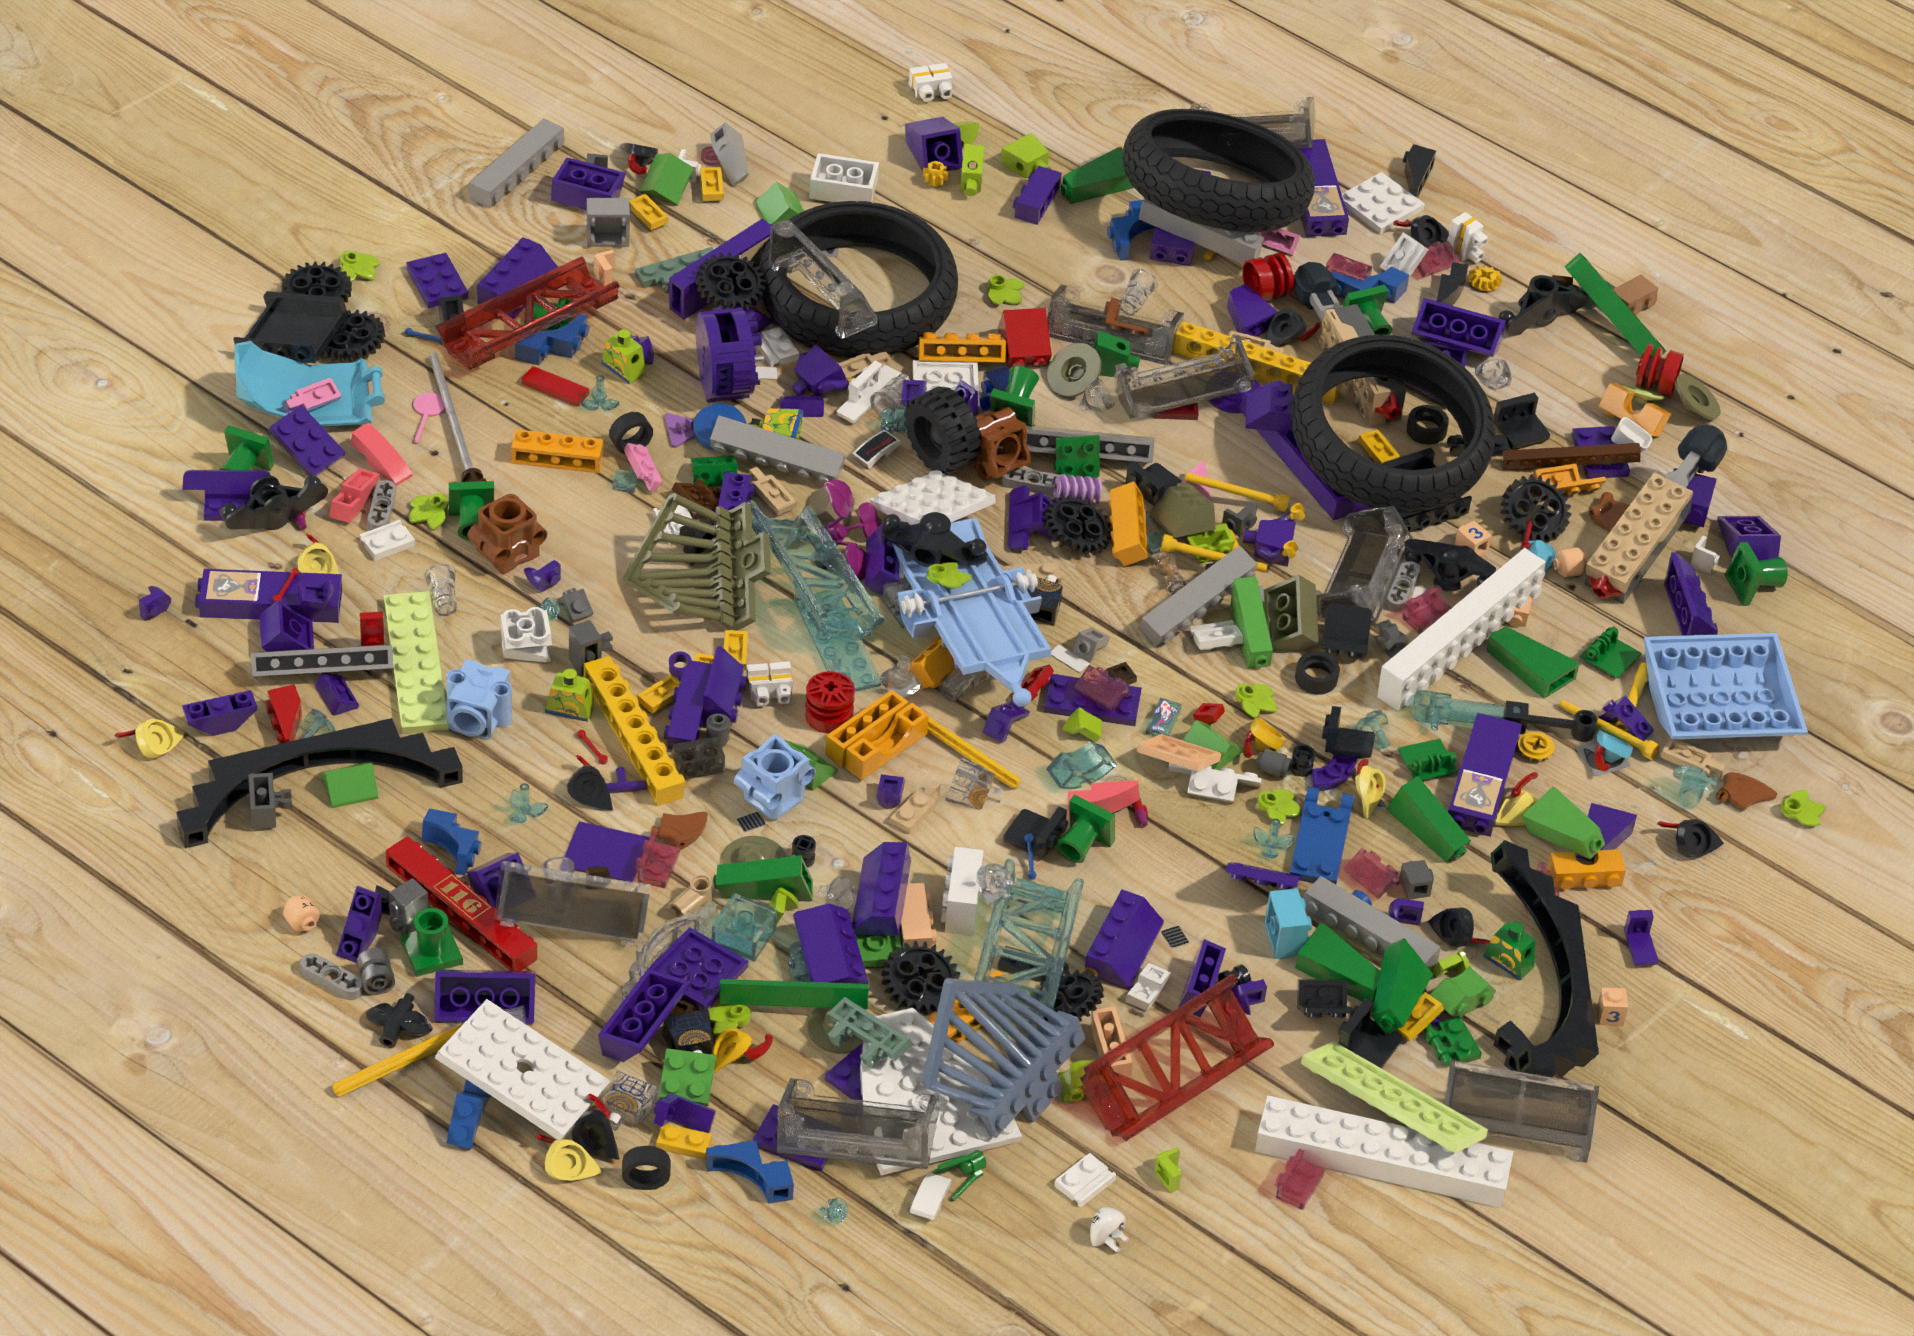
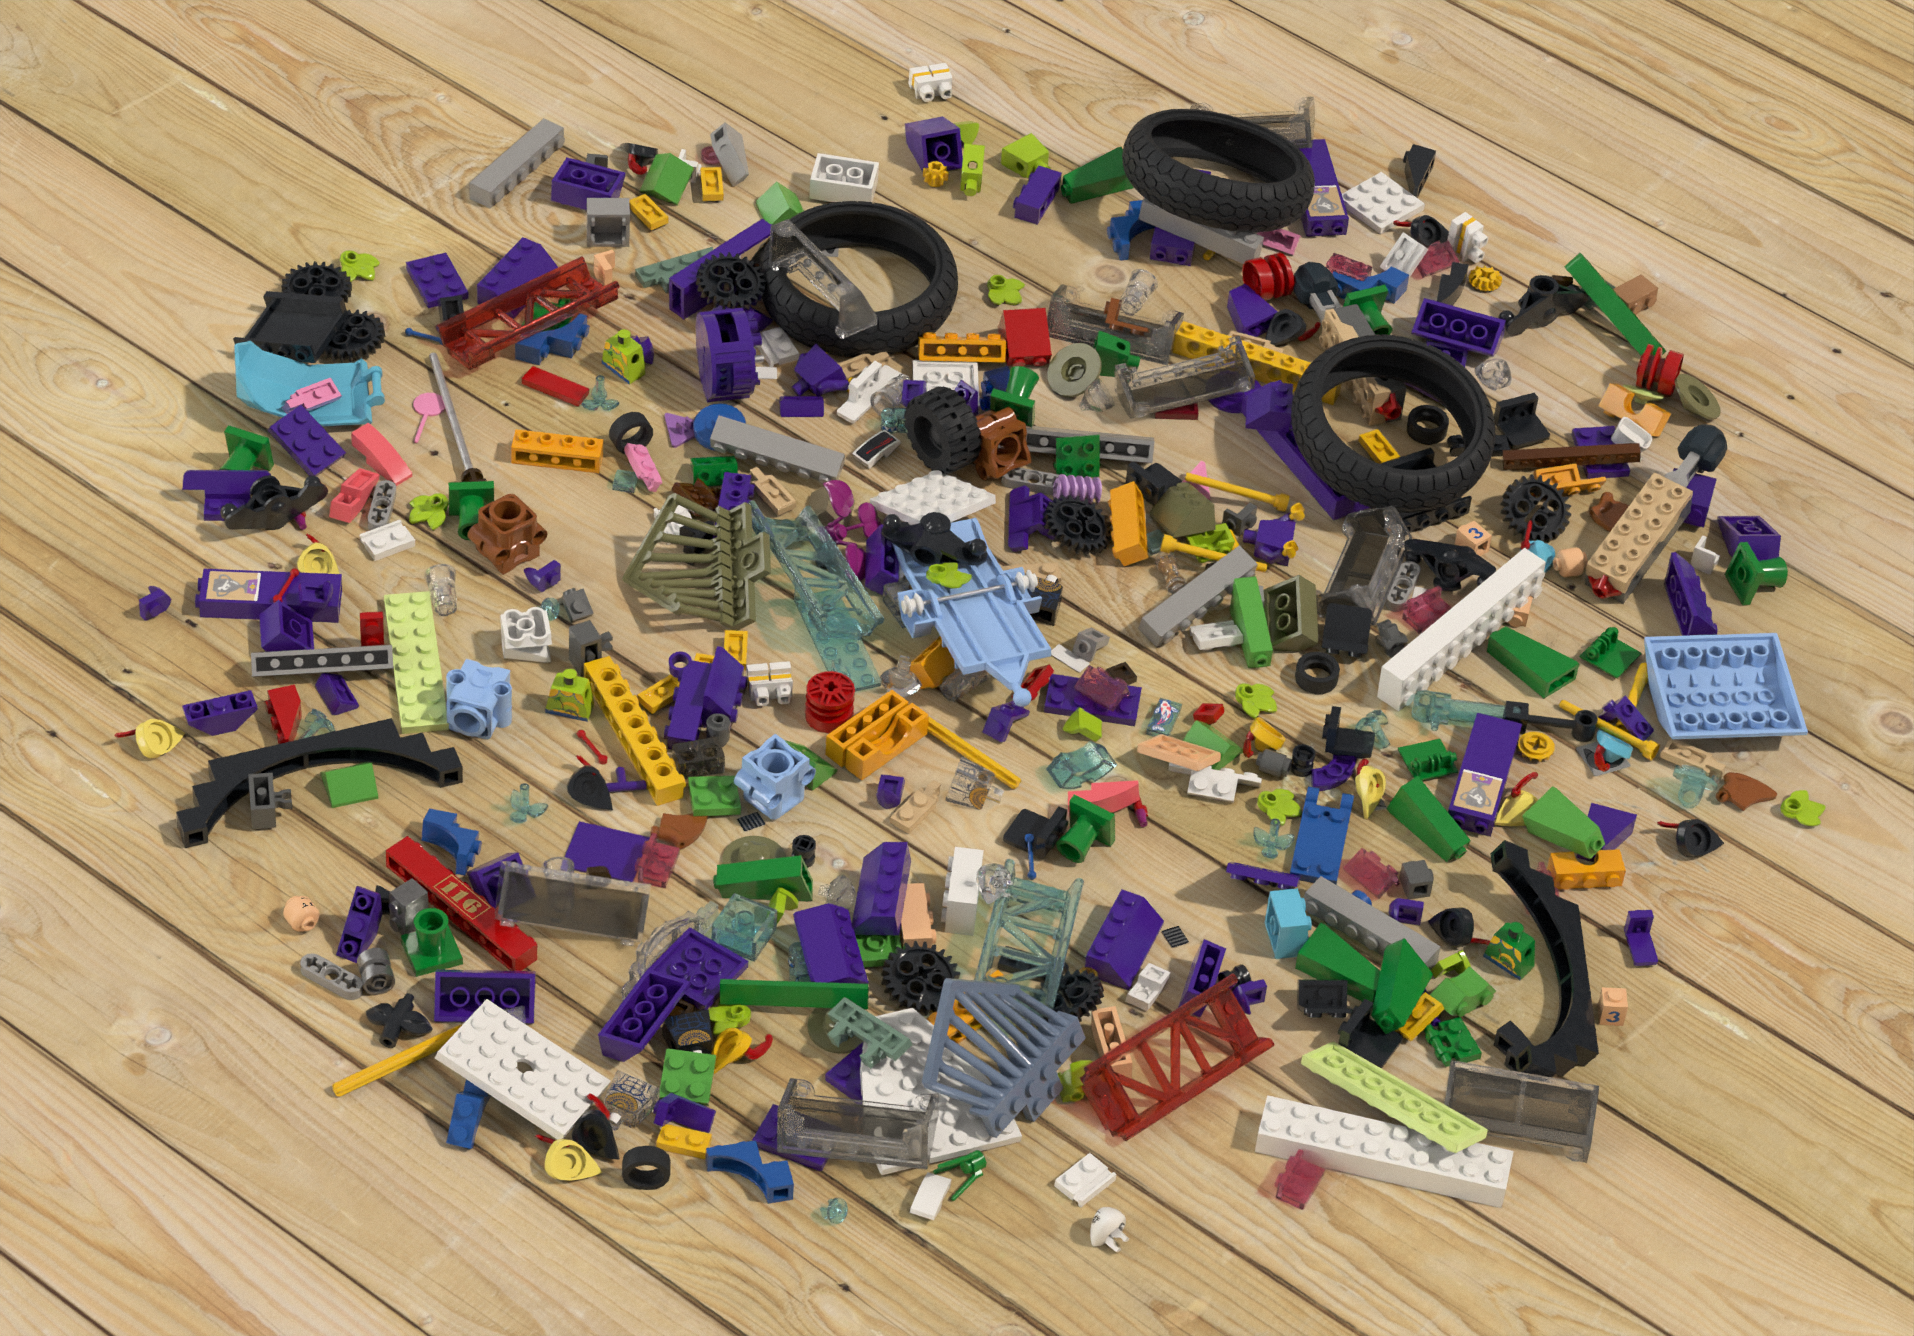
(695, 896): tan piece -> none
(714, 796): none -> bright green plate
(781, 421): torso -> none
(1168, 1170): lime bracket -> none

